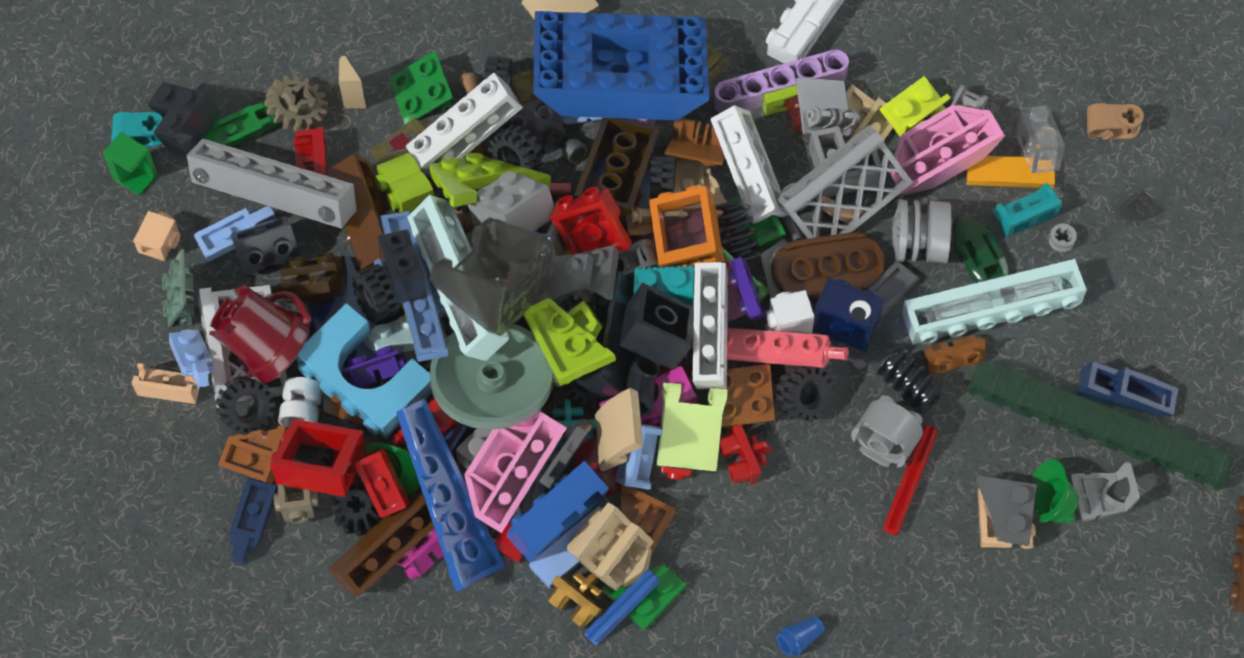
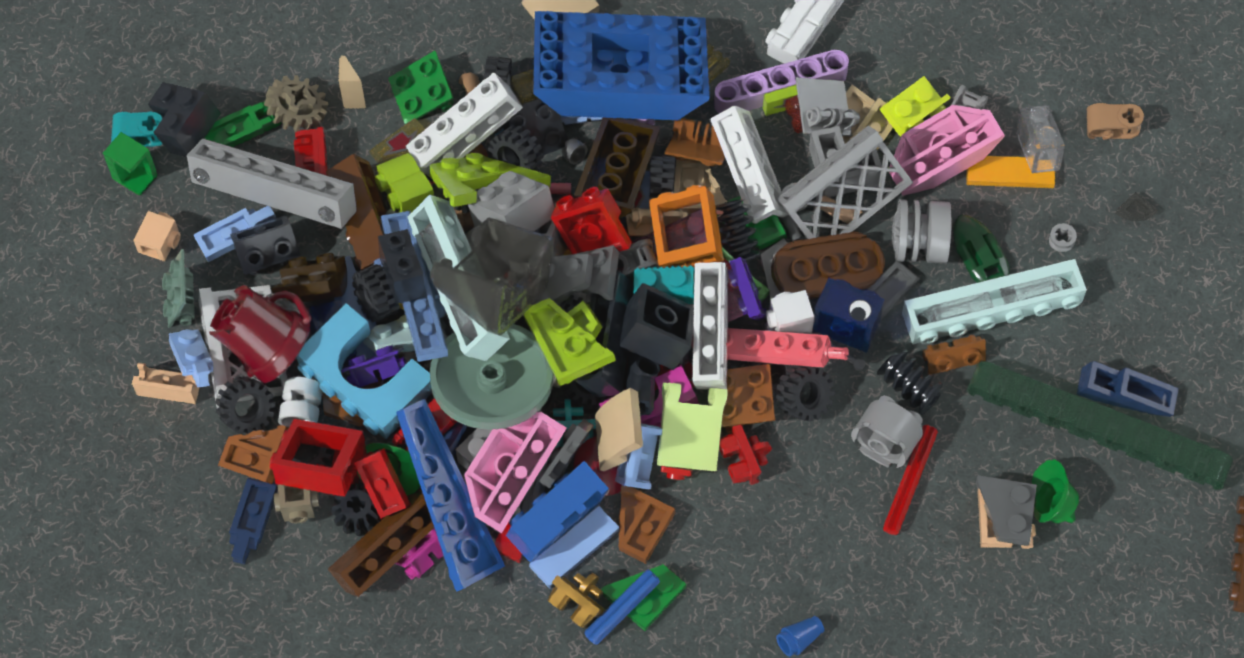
(612, 547): tan piece -> none
(1027, 211): teal hinge -> none
(1093, 490): light grey piece -> none

